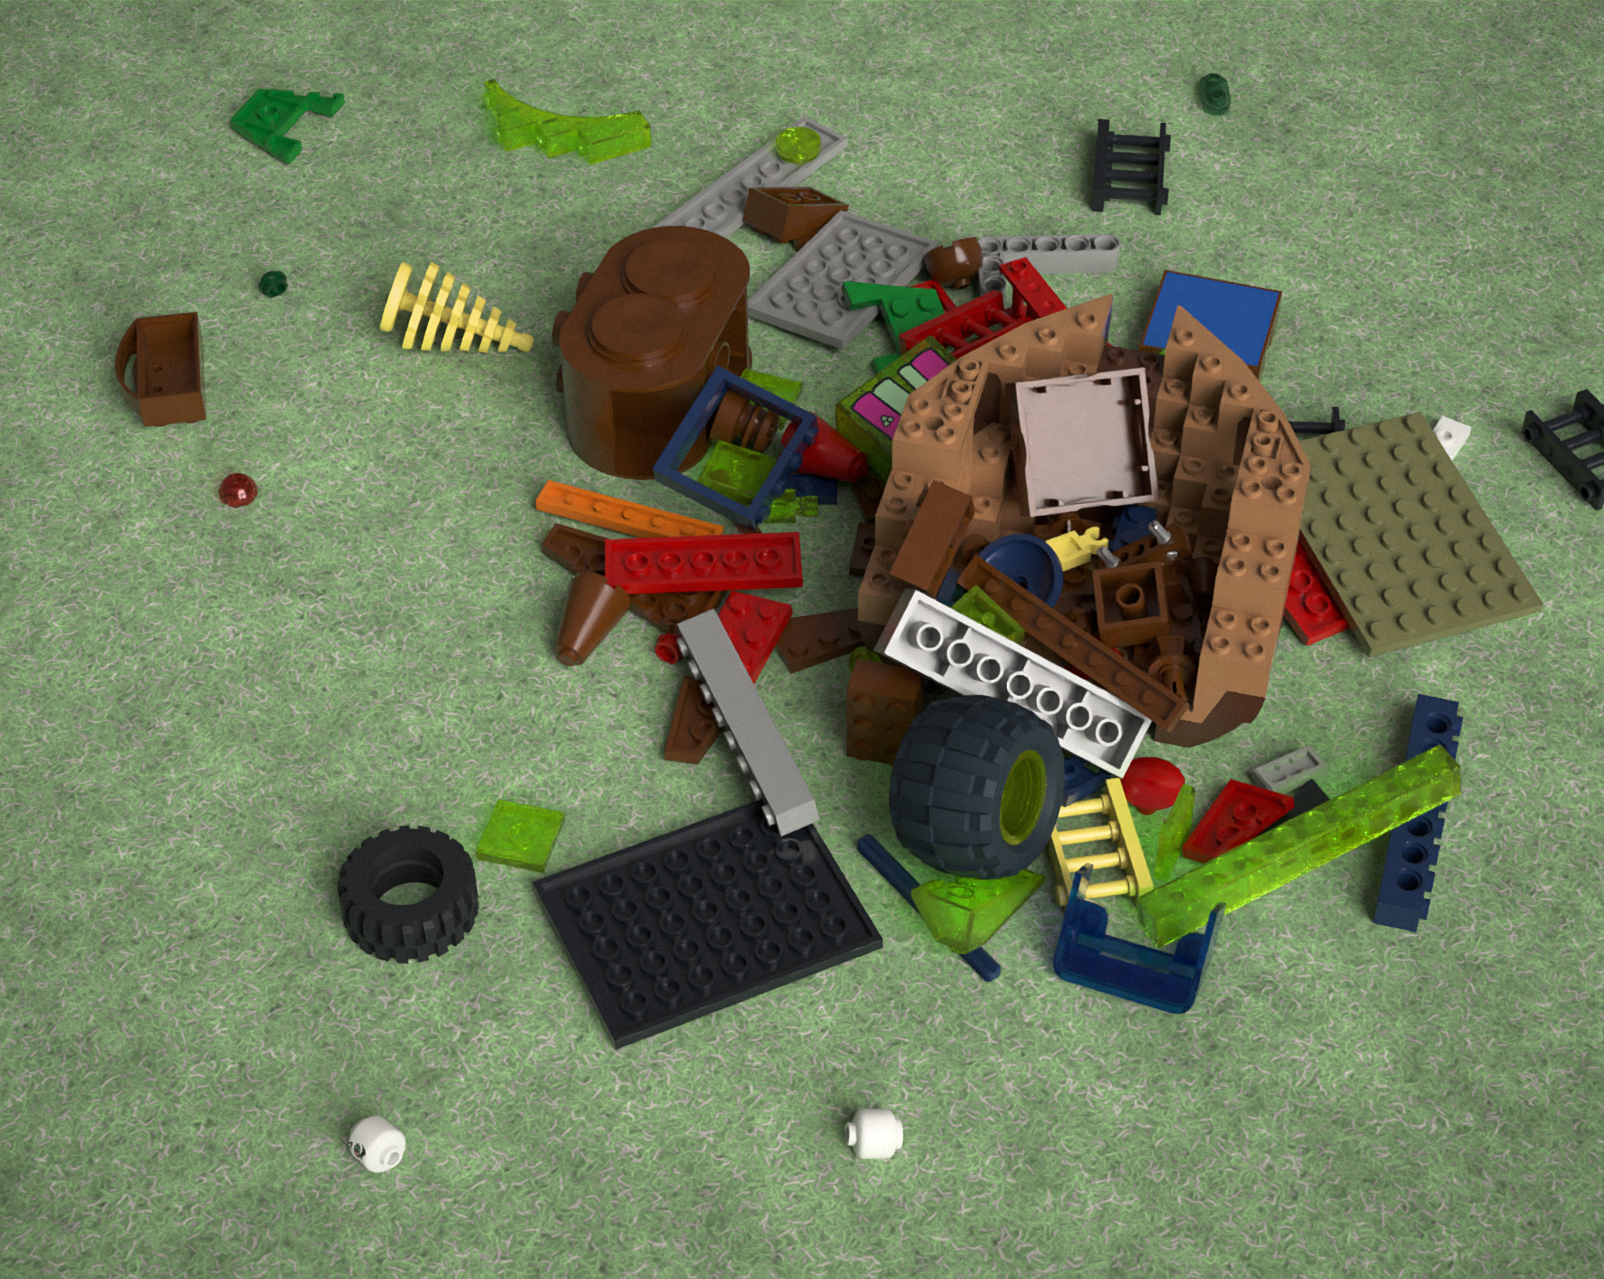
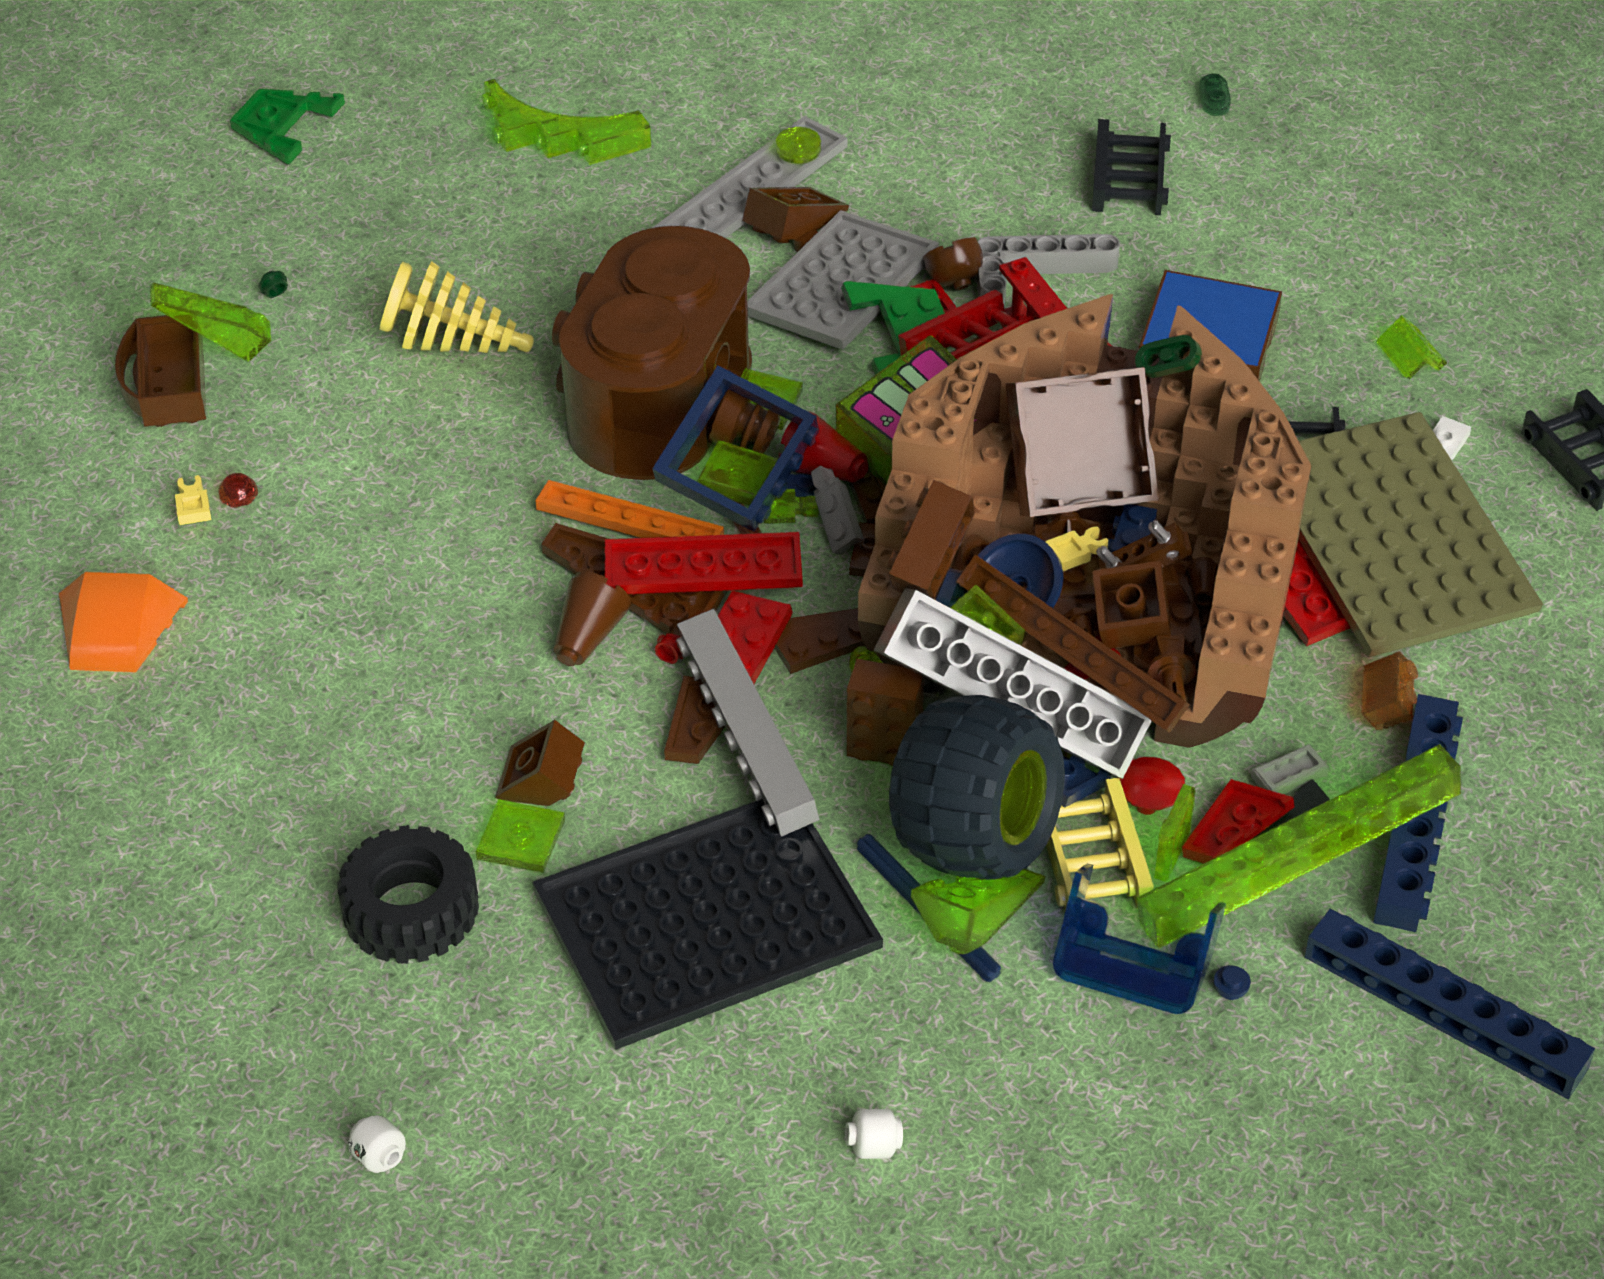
(115, 619): none -> orange wedge
(192, 502): none -> light yellow plate
(220, 321): none -> clear neon green wedge
(541, 766): none -> reddish brown slope
(836, 510): none -> light grey hinge
(1170, 356): none -> dark green plate
(1232, 982): none -> dark blue plate
(1389, 691): none -> clear orange brick
(1409, 348): none -> clear neon green panel
(1450, 1003): none -> dark blue brick

